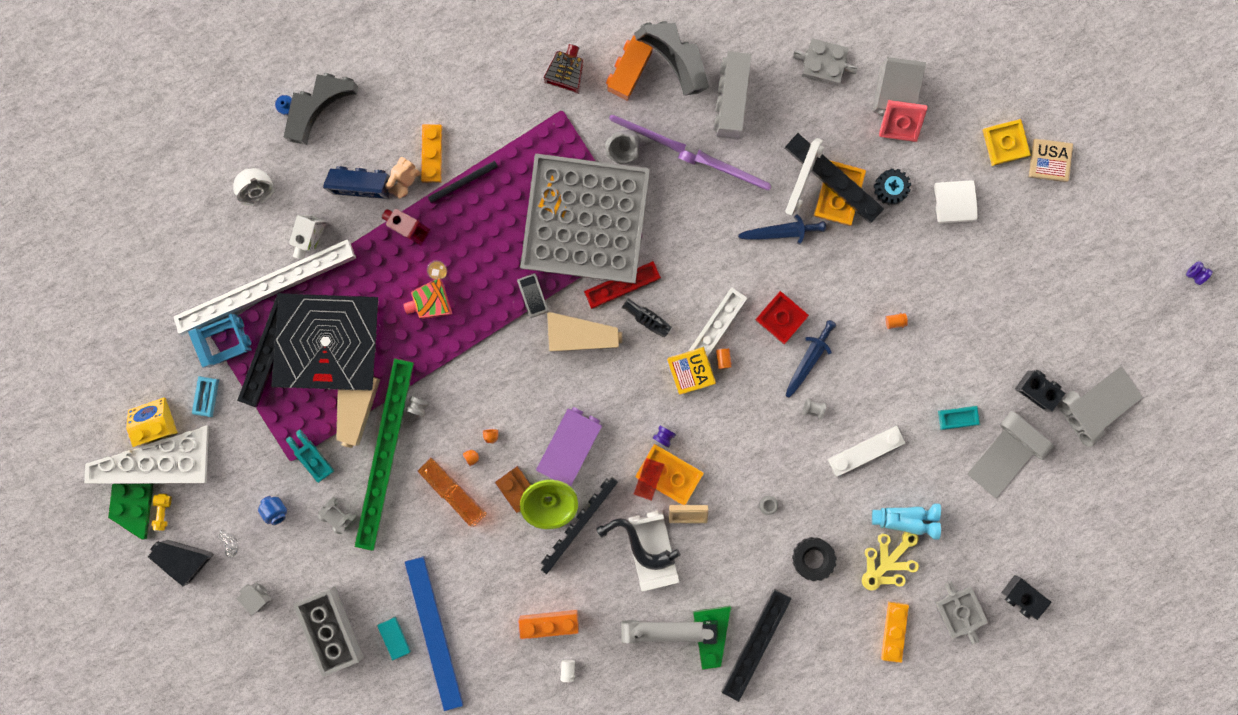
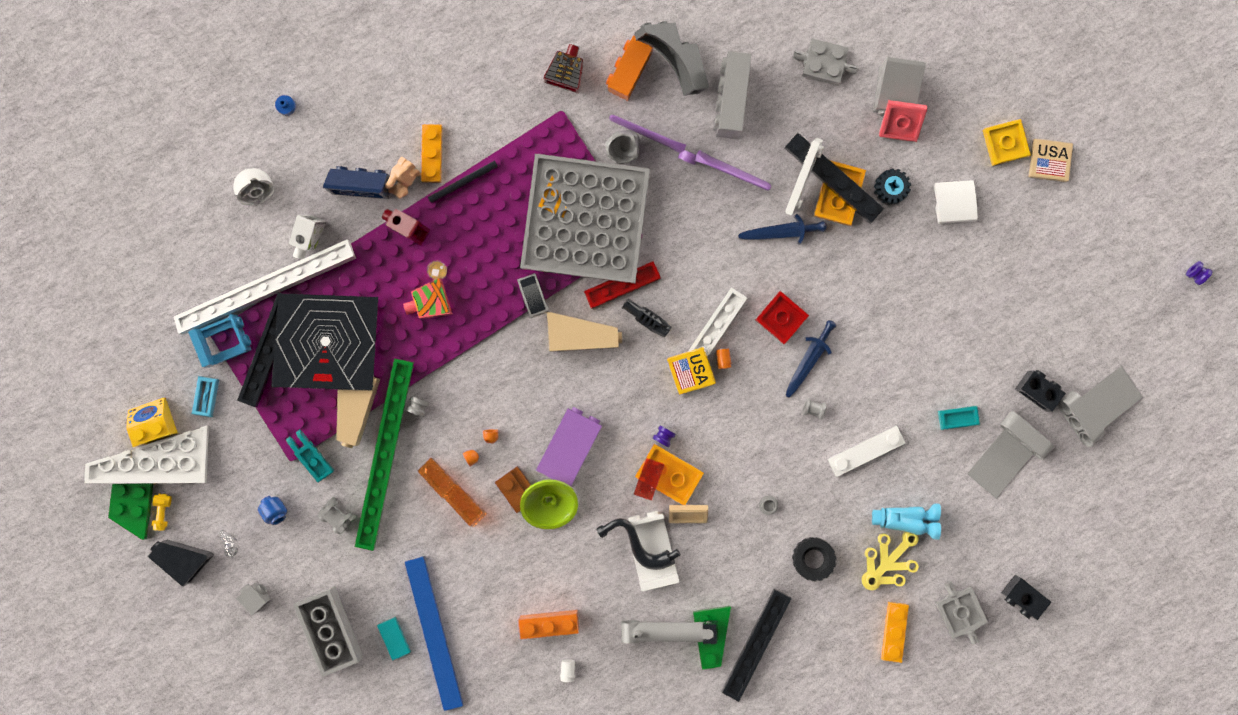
(307, 107): dark grey arch -> none
(573, 530): black plate -> none
(896, 321): orange piece -> none

